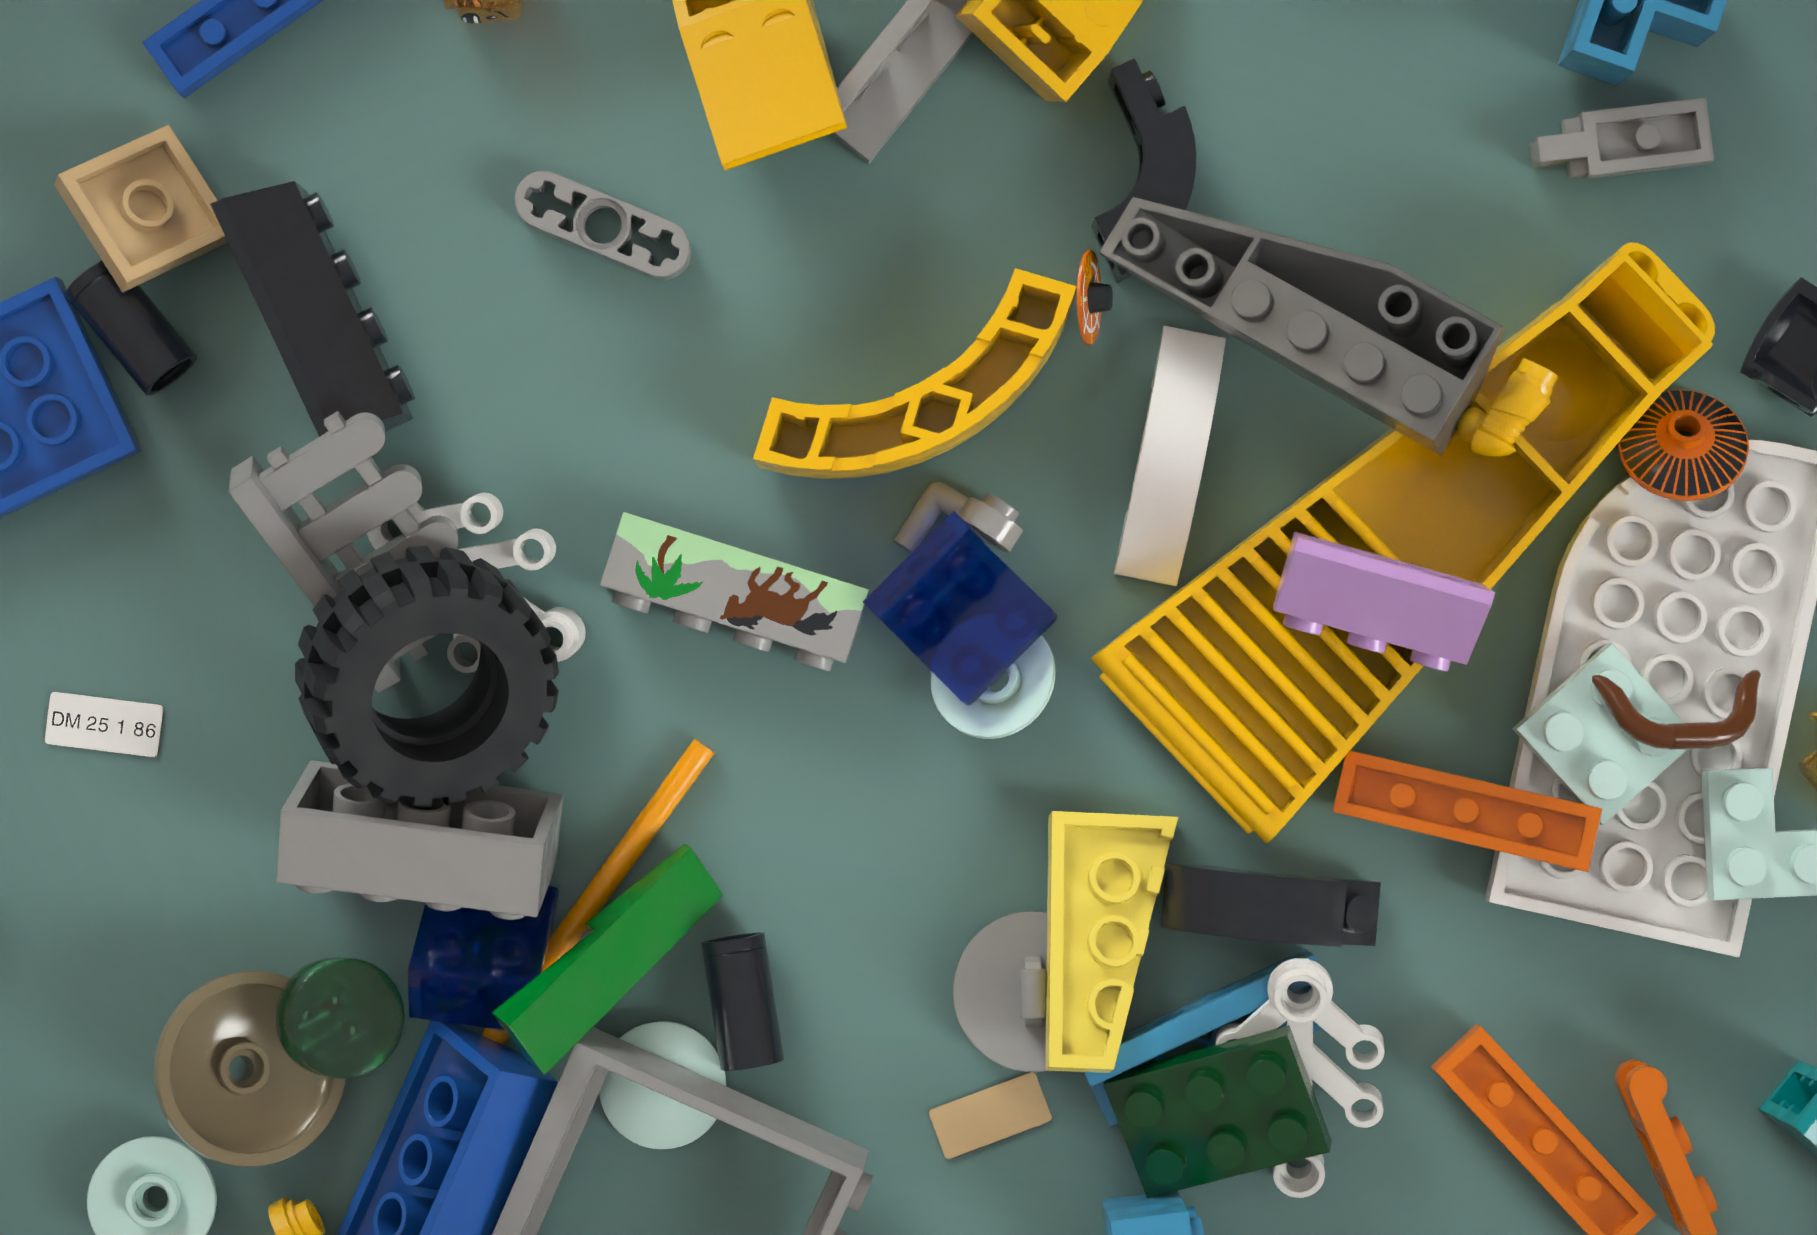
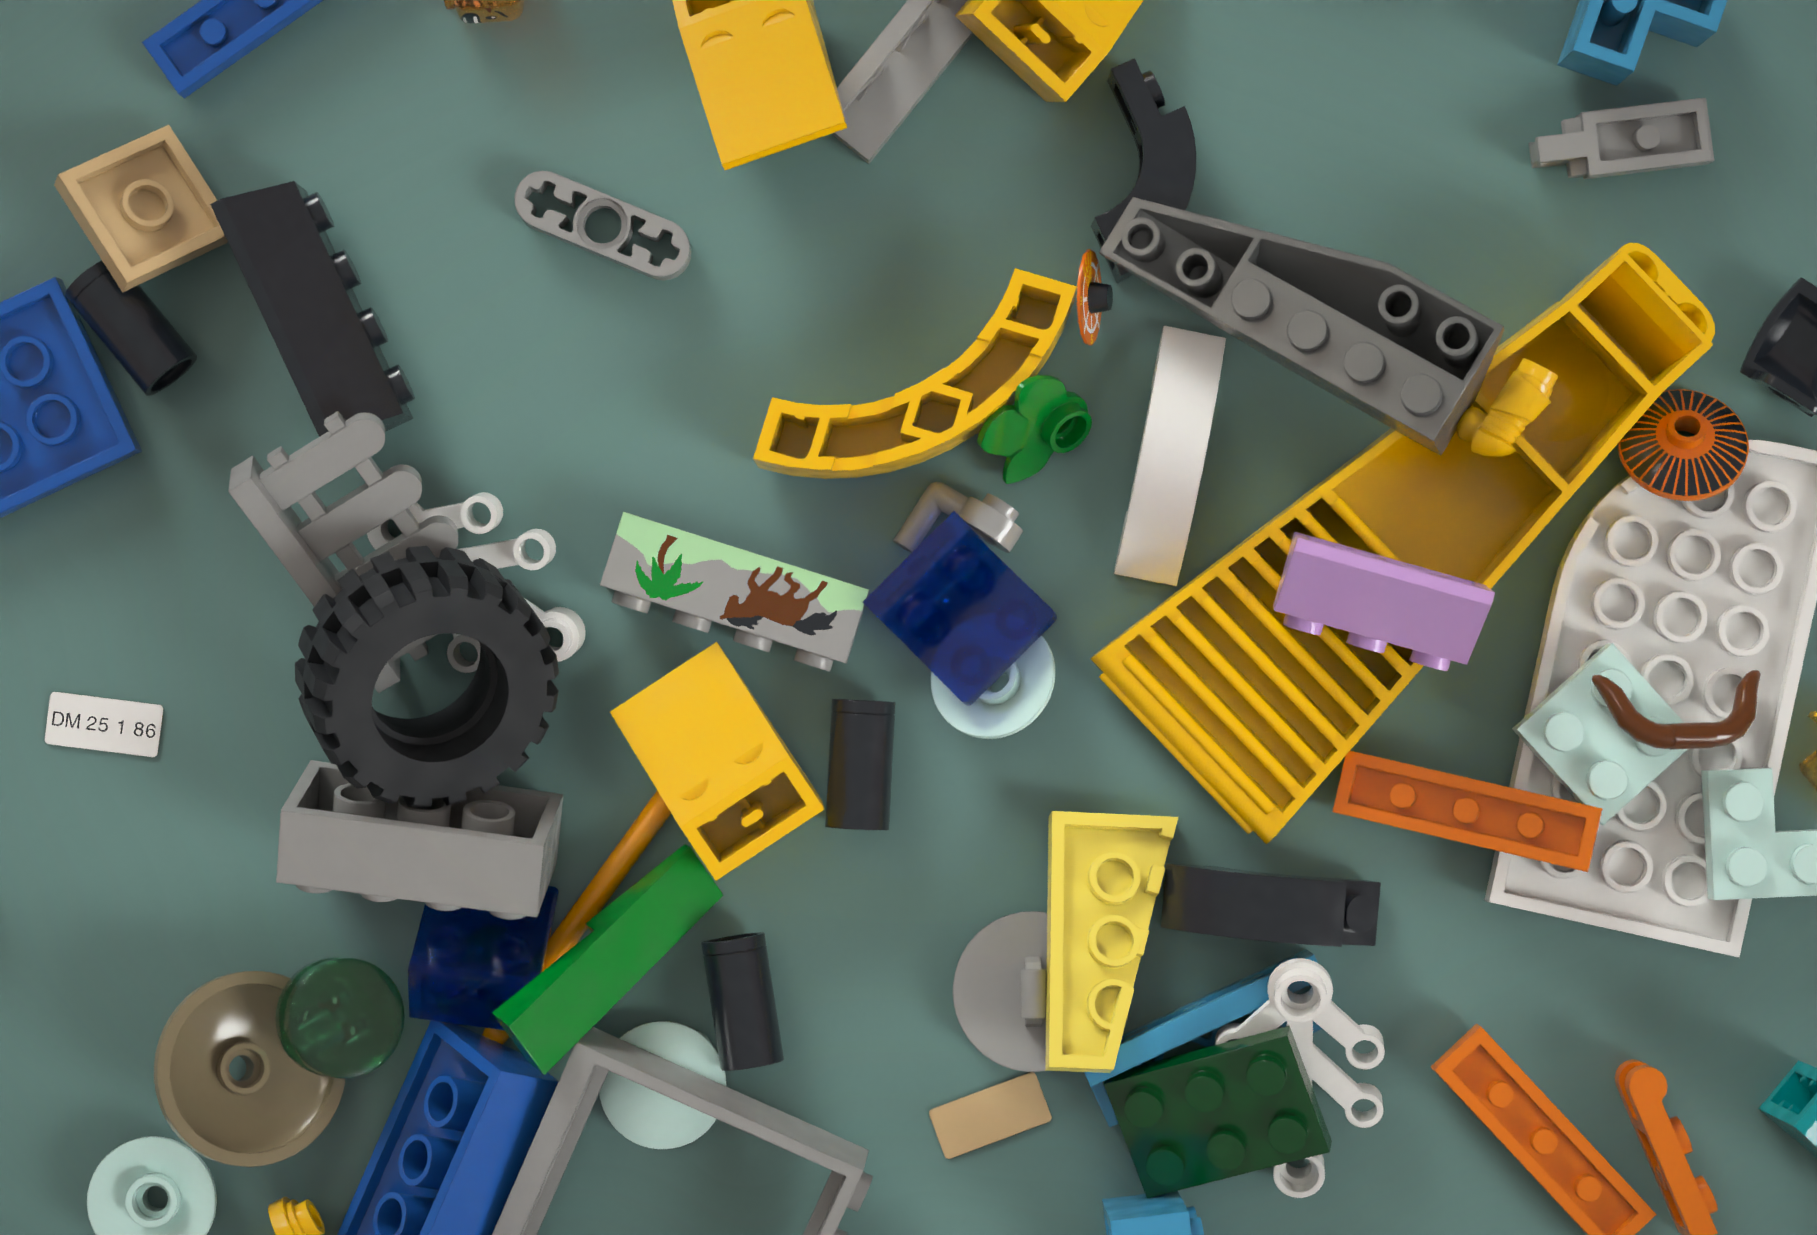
(717, 761): none -> yellow slope
(860, 764): none -> black pin
(1037, 425): none -> green plate

